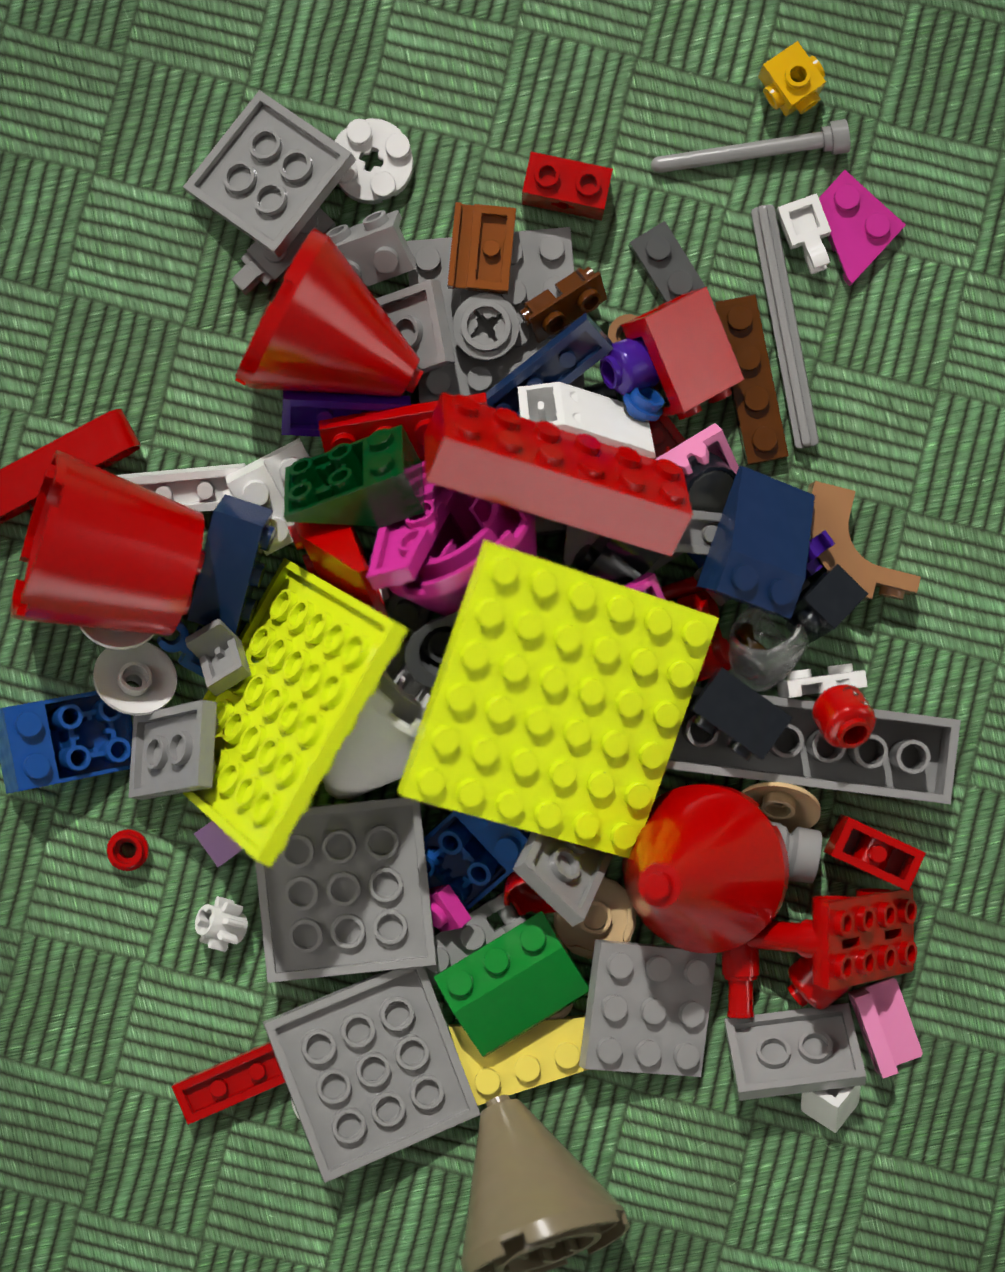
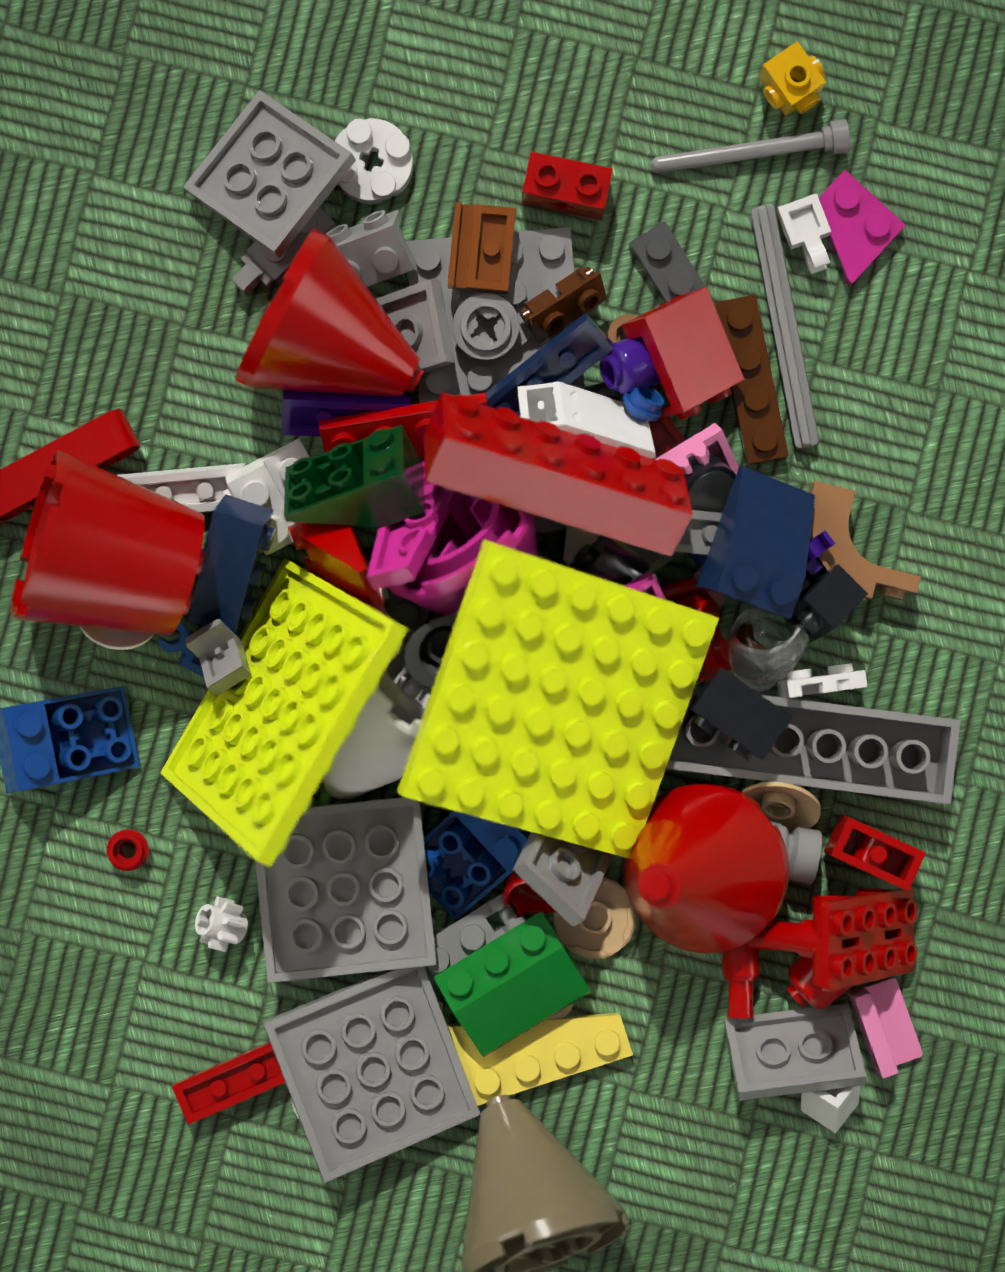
(143, 665): white dish -> none
(173, 750): light grey plate -> none
(217, 843): lavender tile -> none
(447, 909): dark pink plate -> none
(647, 1009): light grey plate -> none
(844, 716): red head -> none

